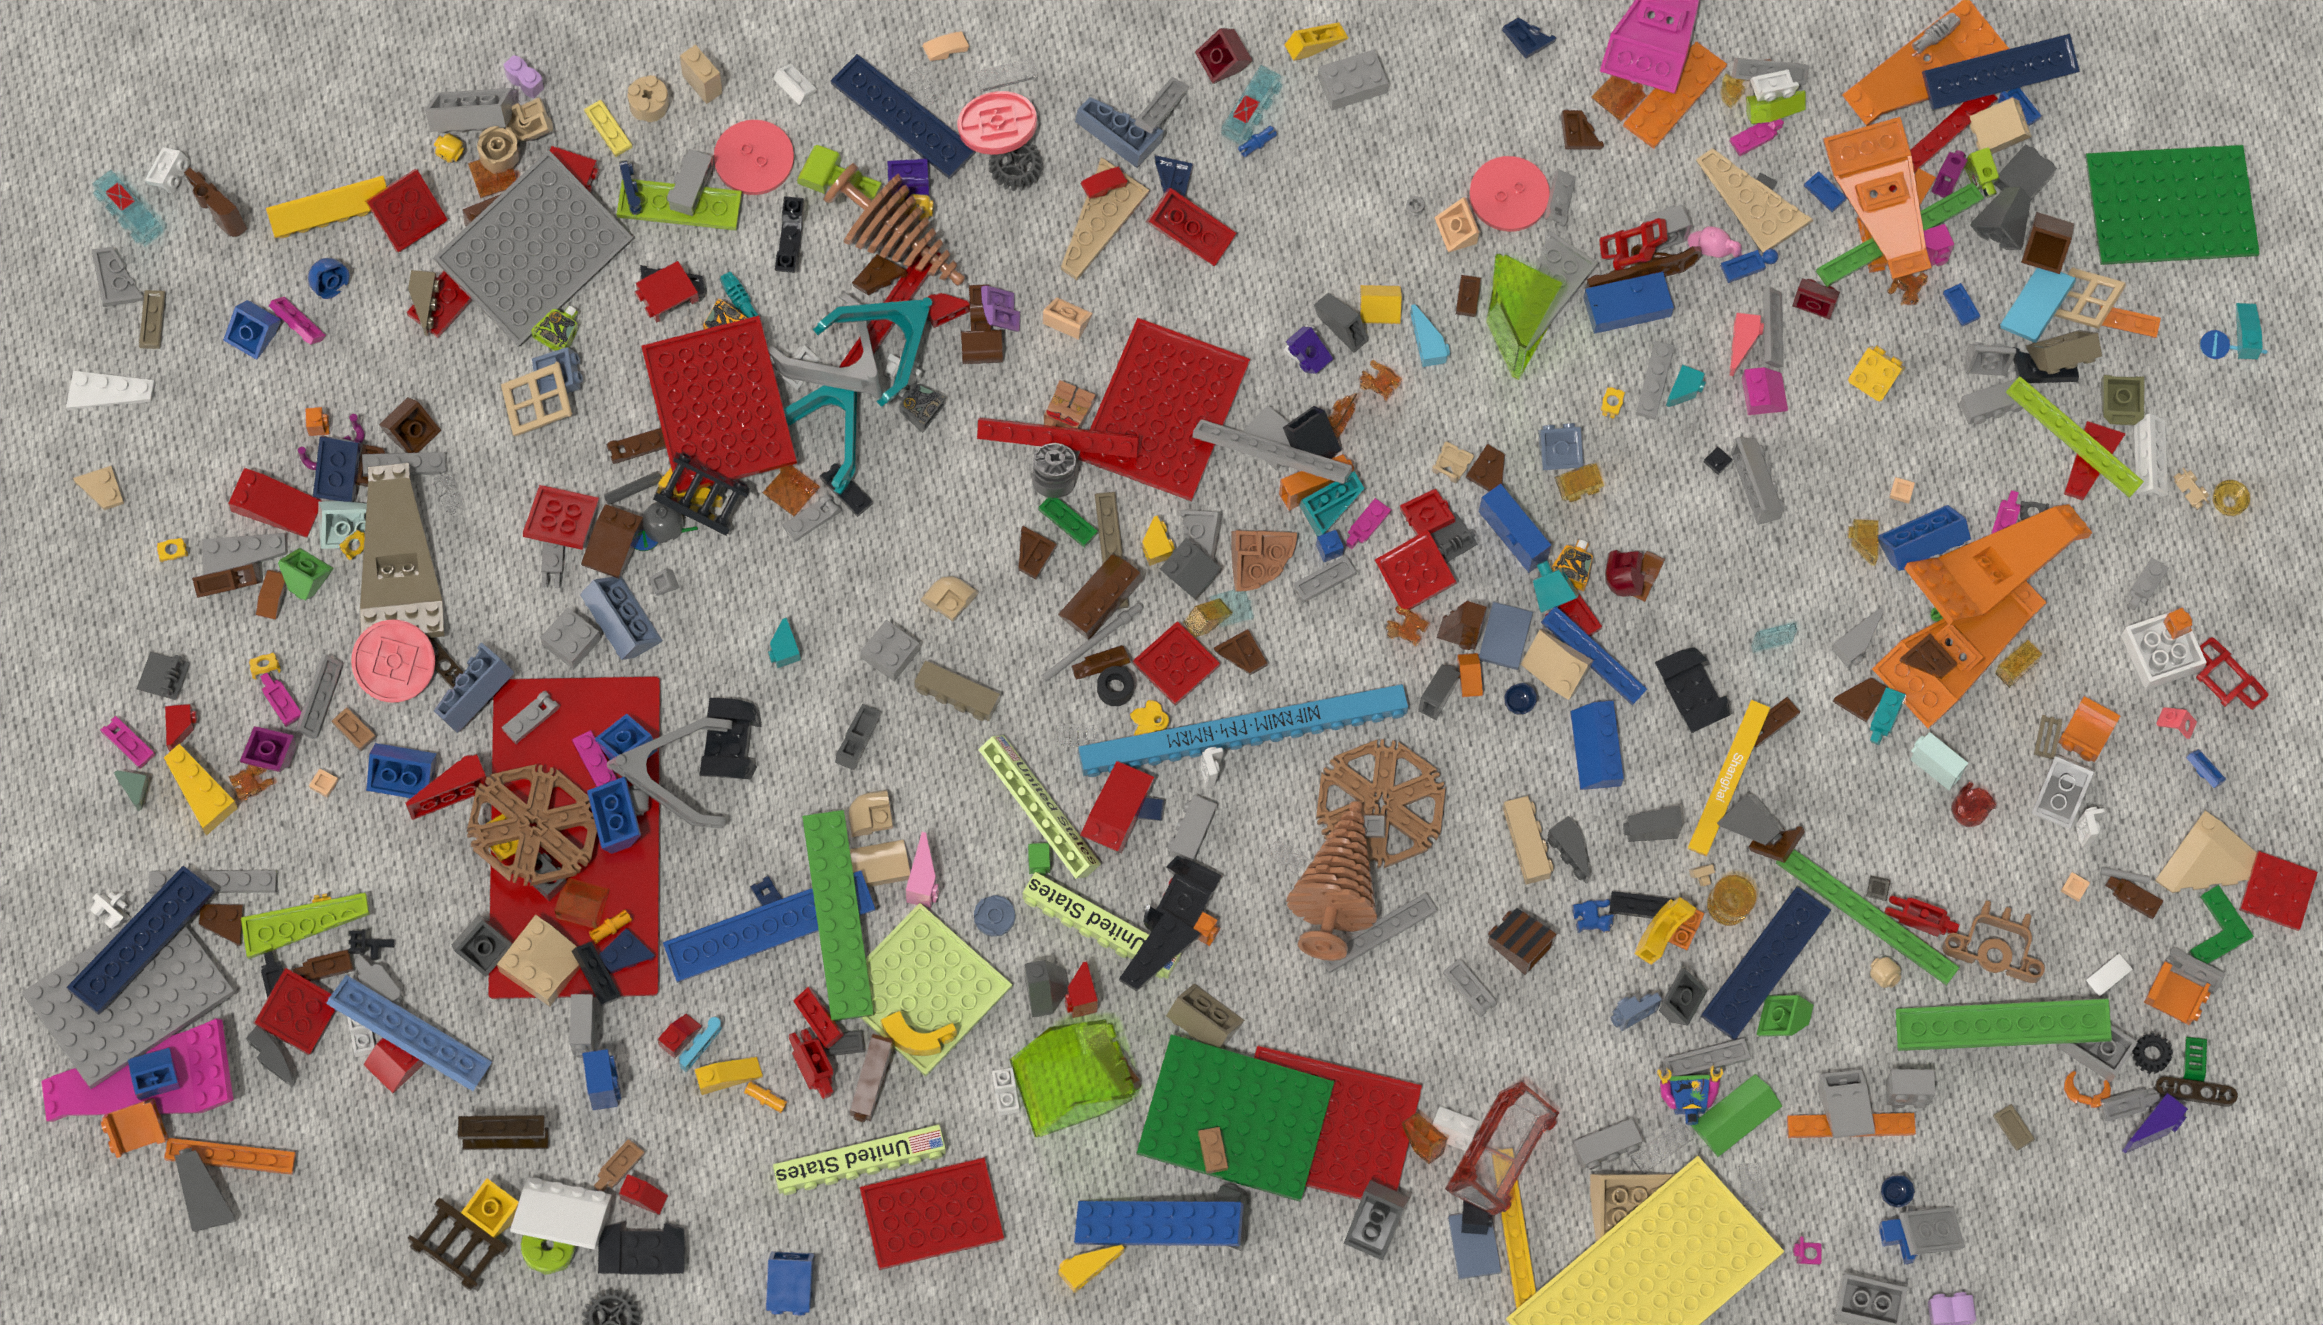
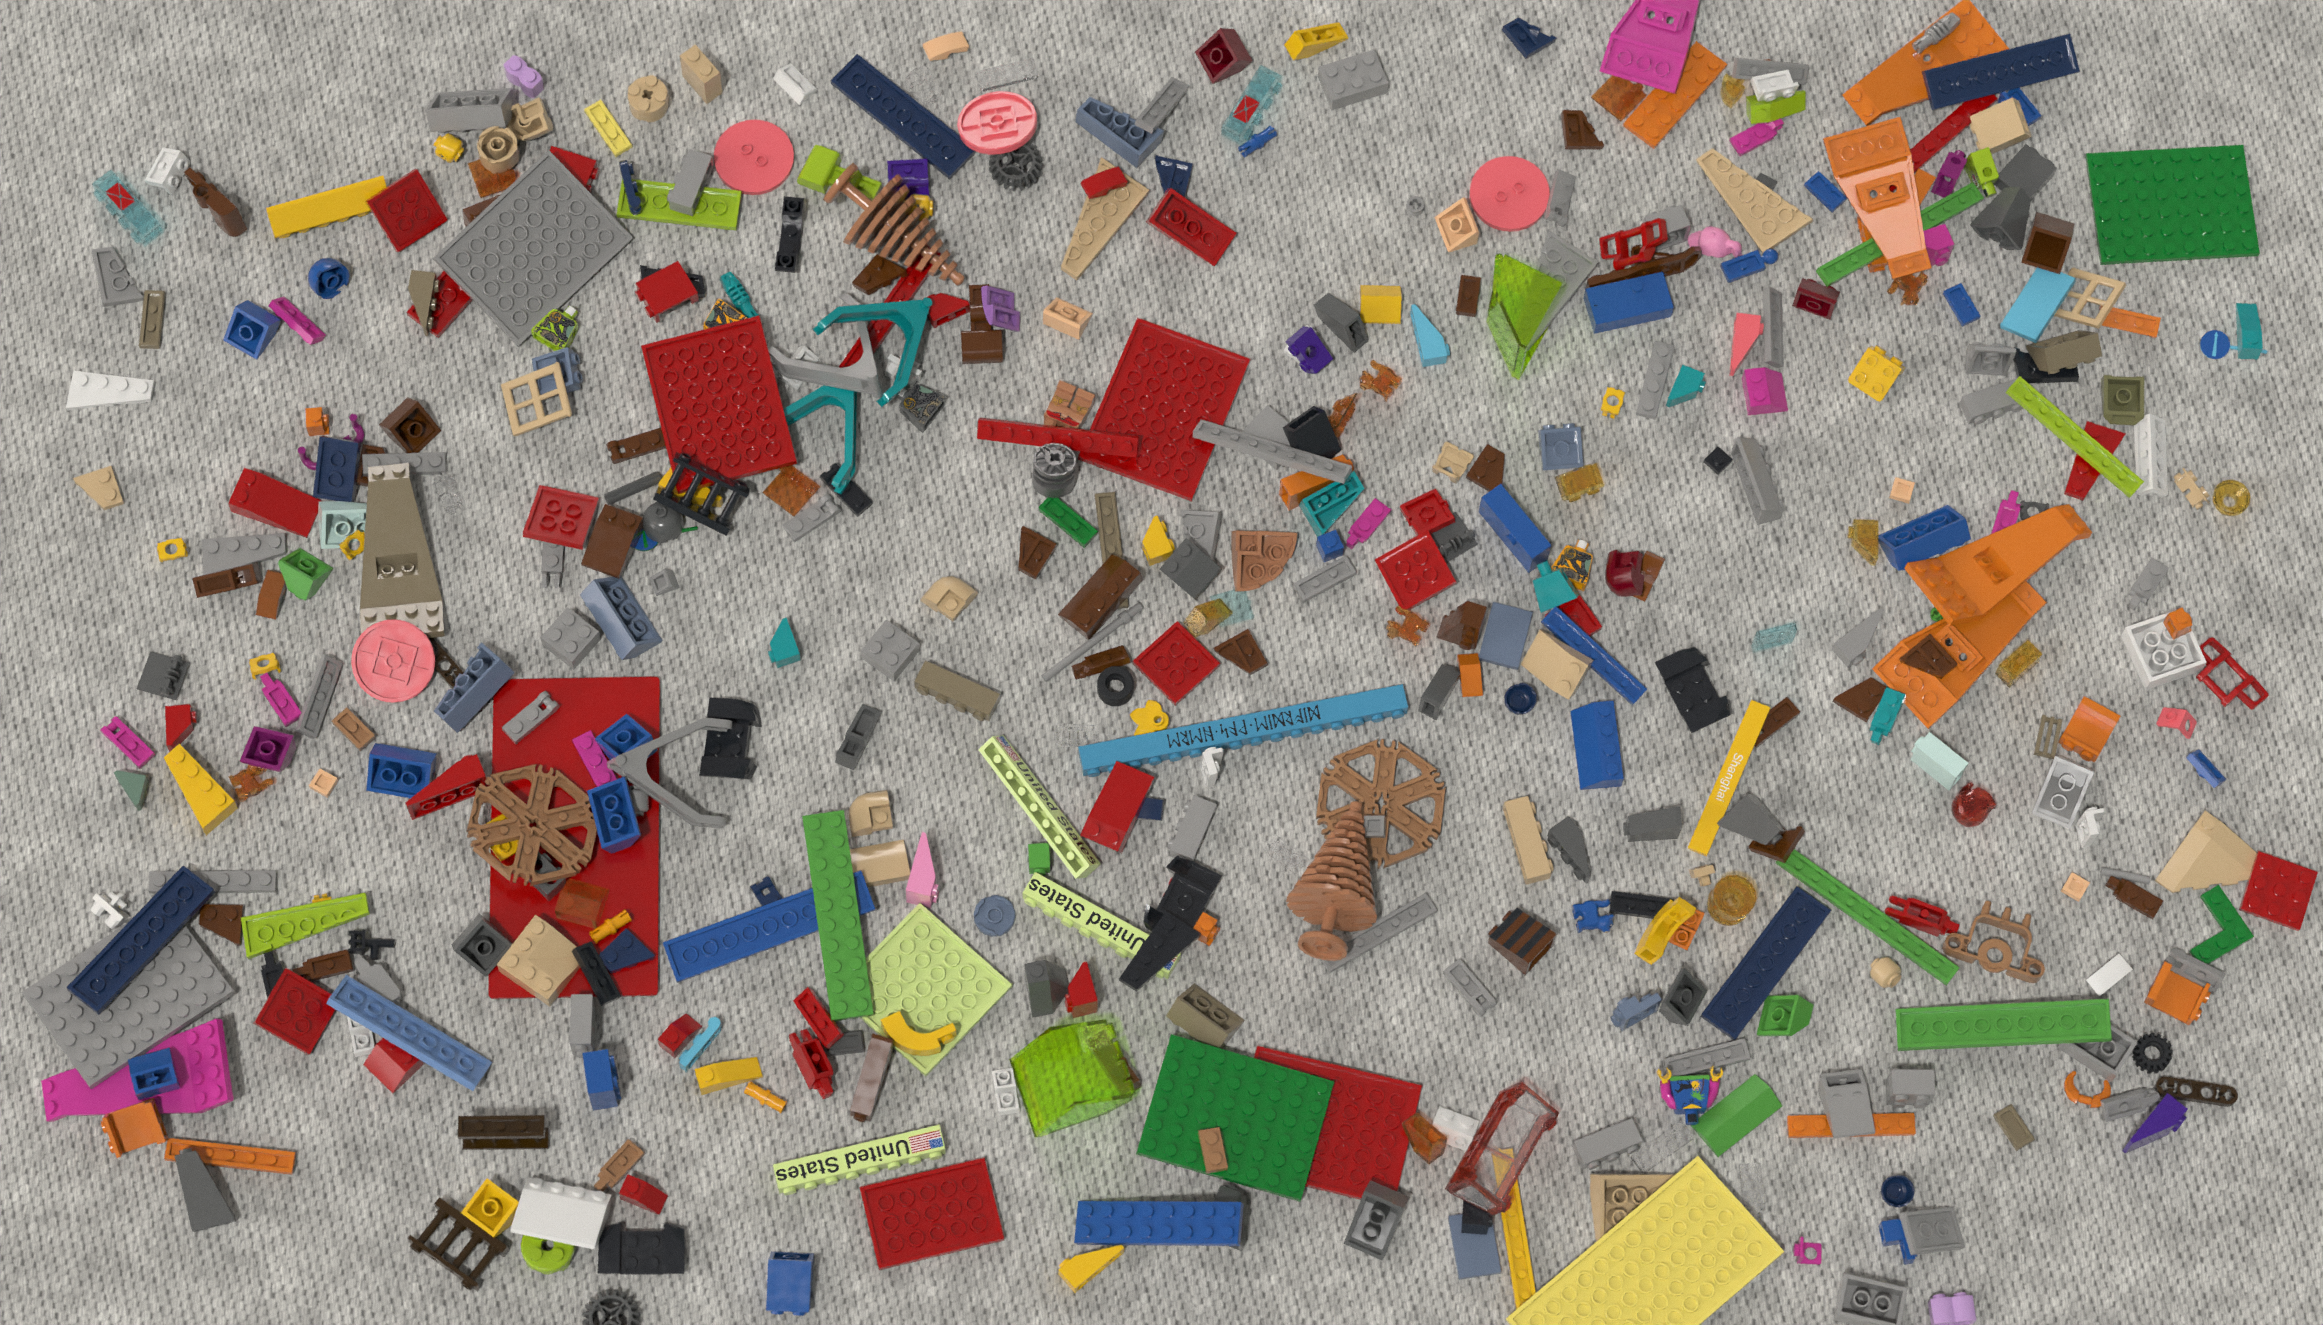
(270, 1055): dark grey slope -> none
(1878, 888): clear smoke tile -> none
(2195, 1072): green slope -> none

